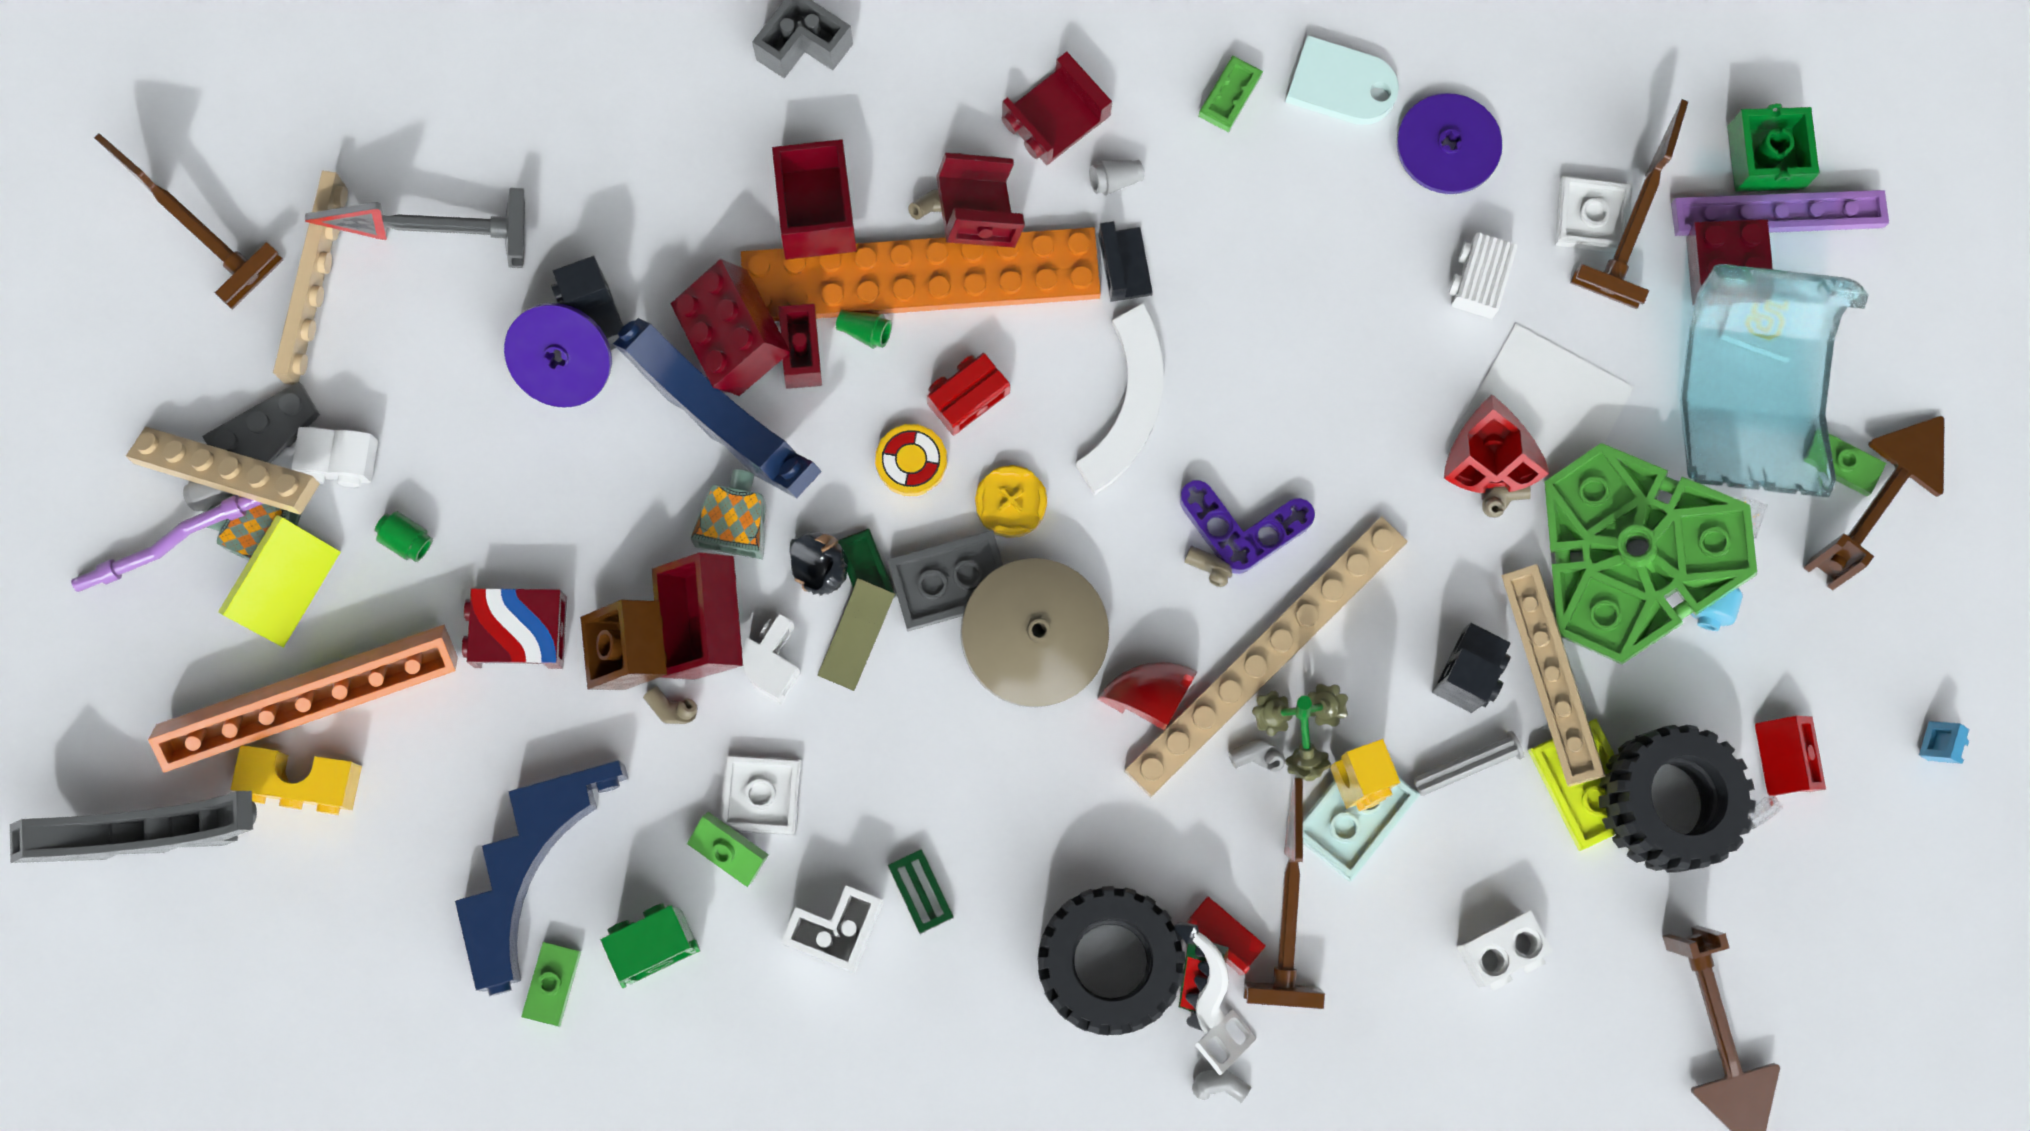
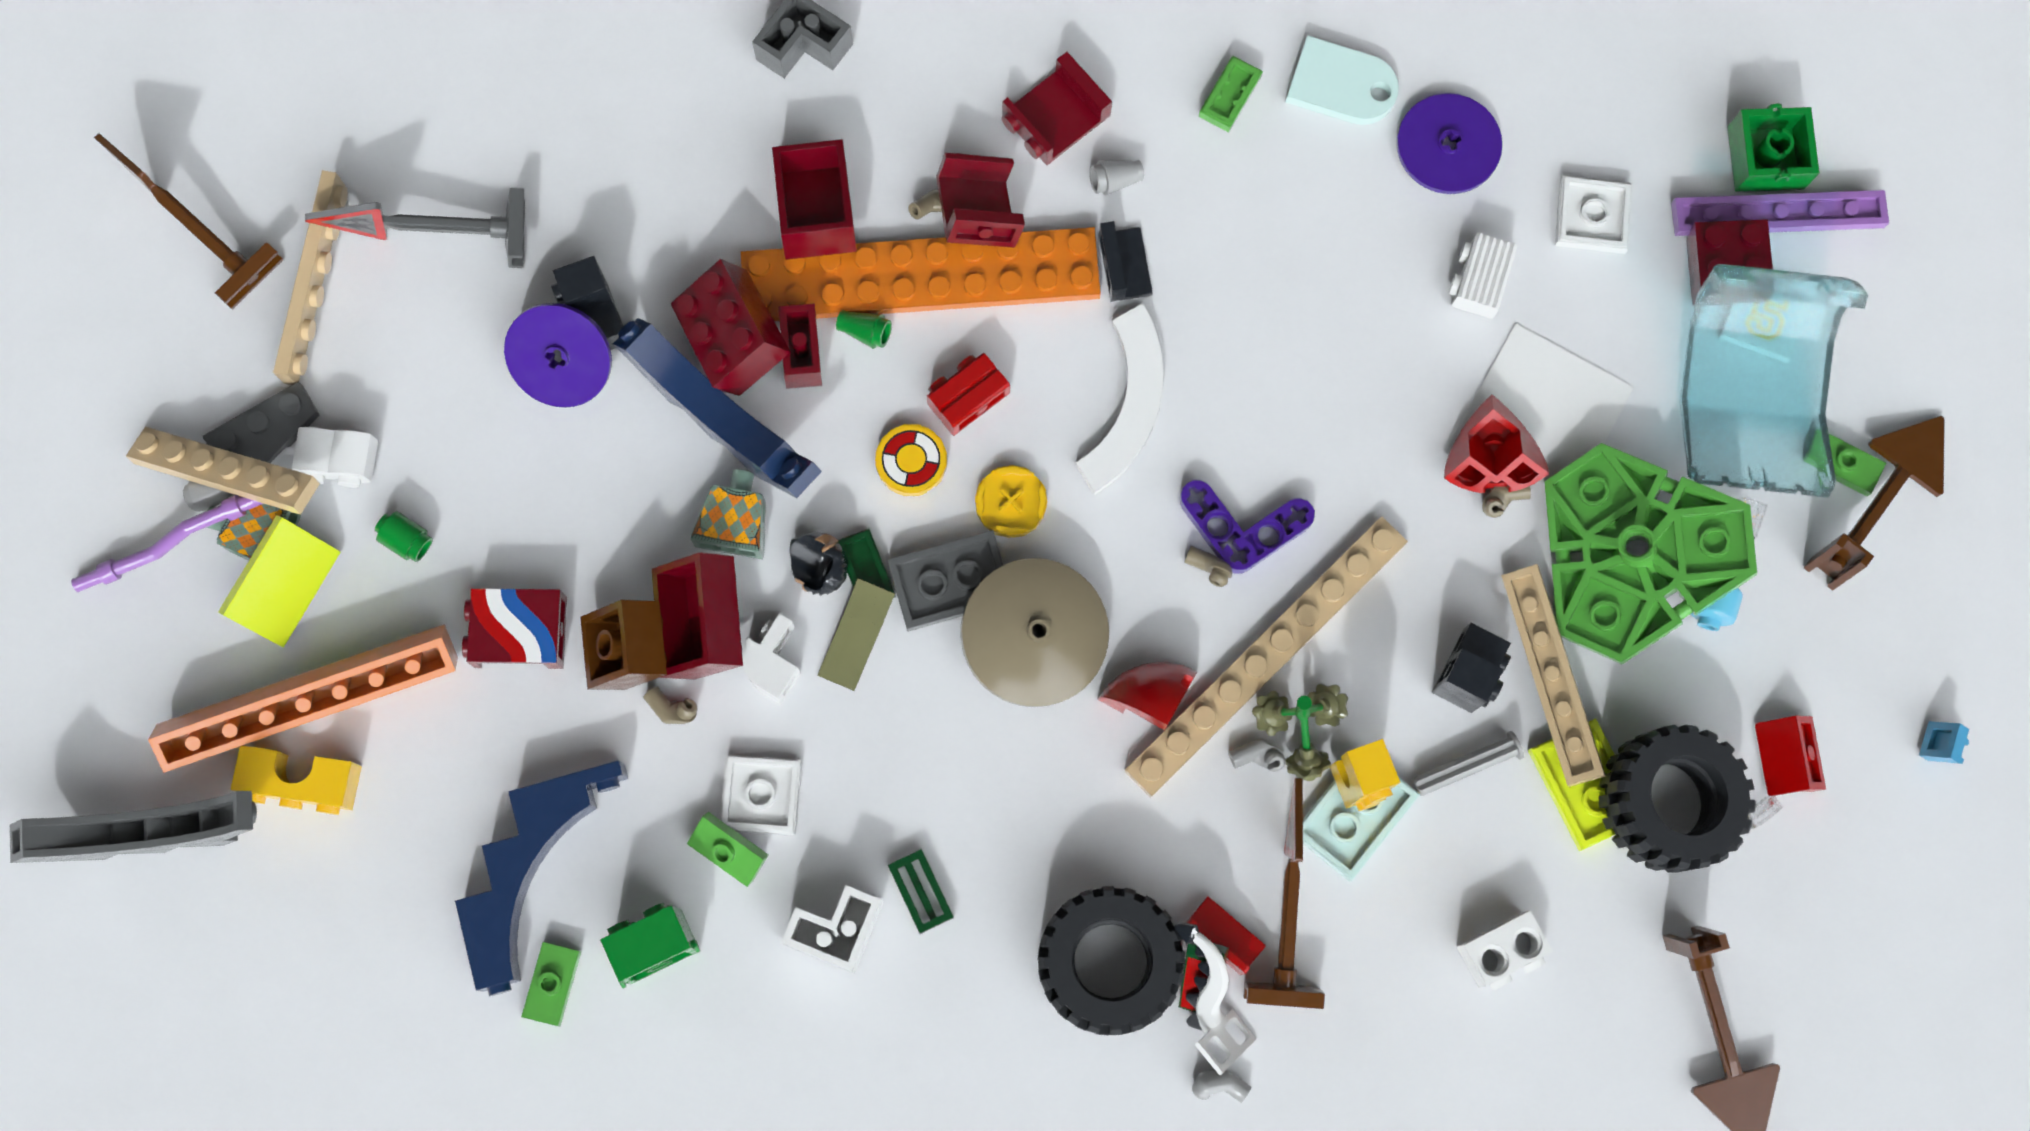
(1611, 281): reddish brown piece -> none

